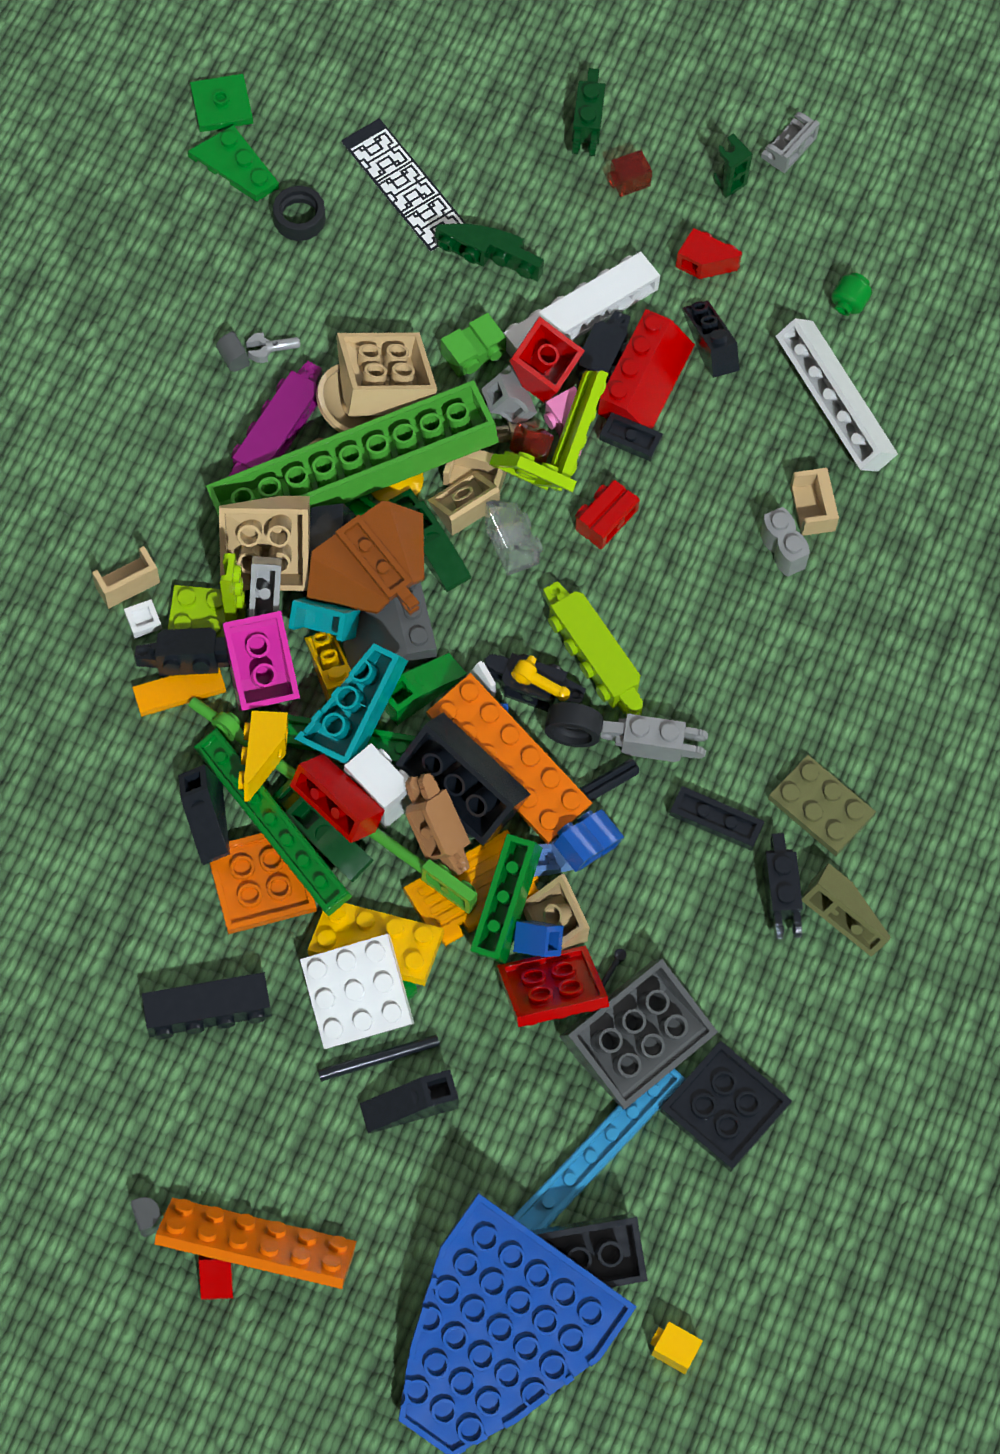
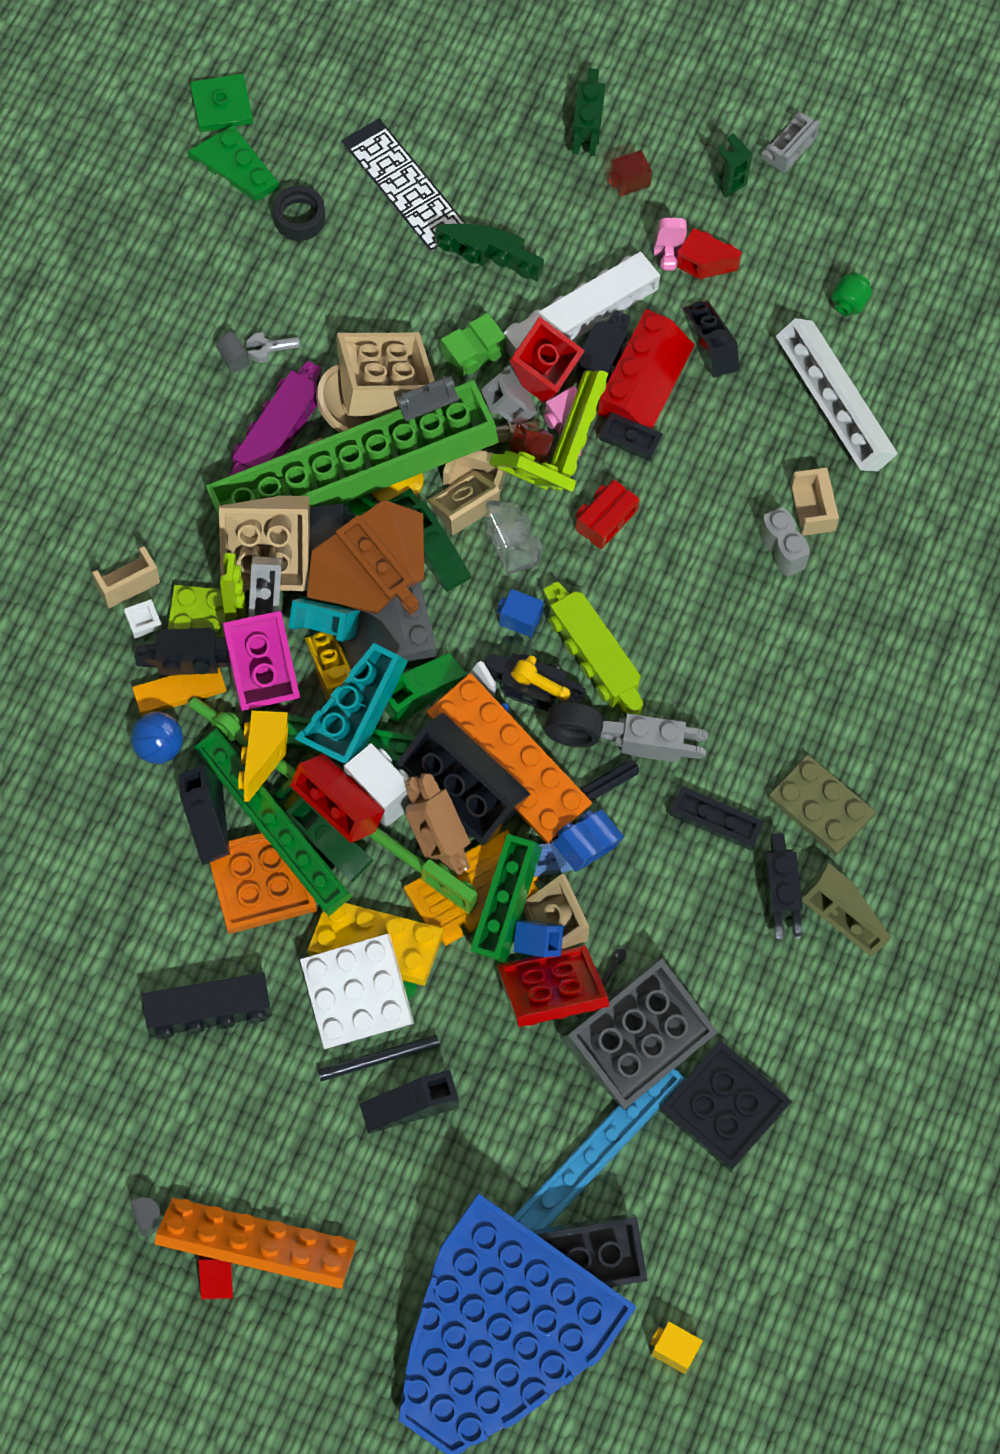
(156, 738): none -> blue piece
(427, 398): none -> dark grey hinge
(520, 612): none -> blue brick
(668, 241): none -> bright pink piece

